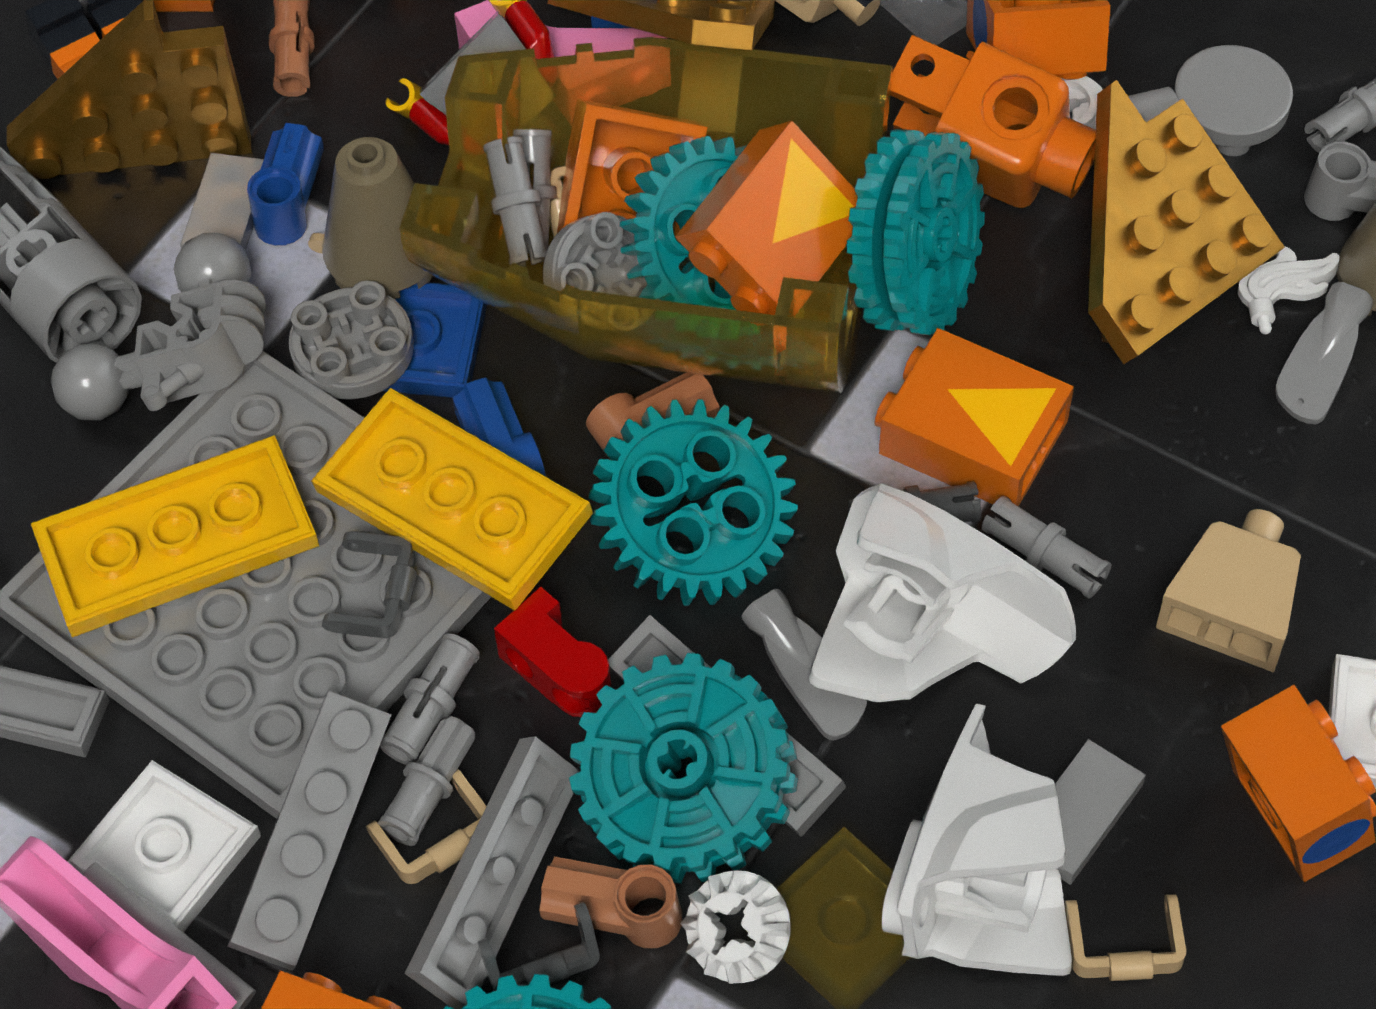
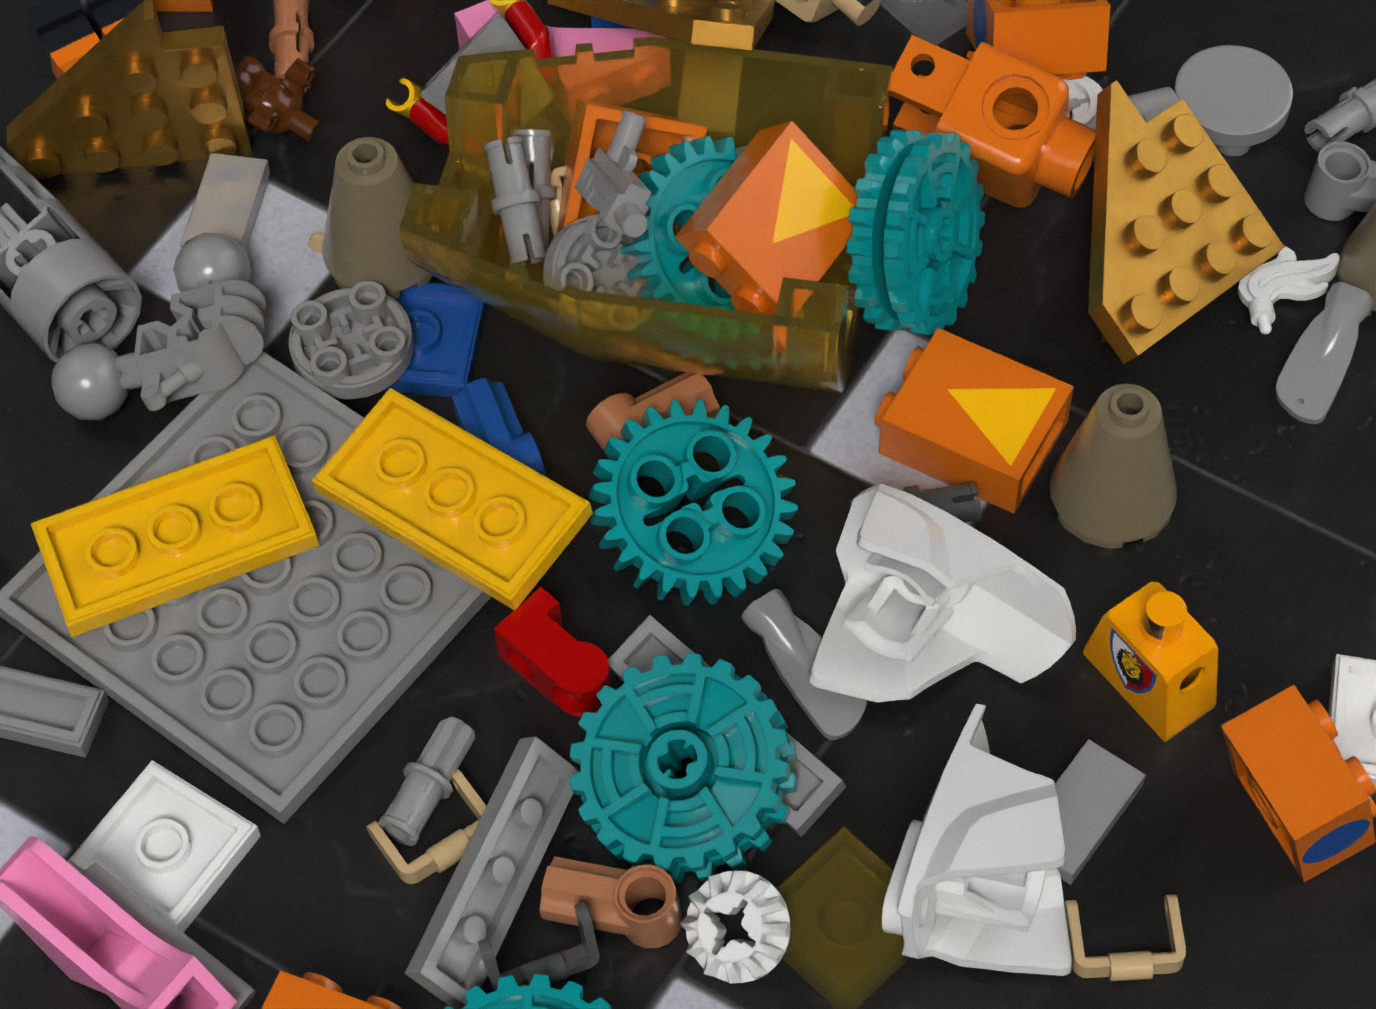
(276, 104): none -> reddish brown piece
(284, 184): blue piece -> none
(309, 831): light grey plate -> none
(398, 590): dark grey piece -> none
(429, 699): light grey pin -> none
(612, 185): none -> light grey piece
(1046, 546): light grey pin -> none
(1116, 471): none -> dark tan cone
(1150, 652): none -> light orange torso
(1235, 591): tan torso -> none

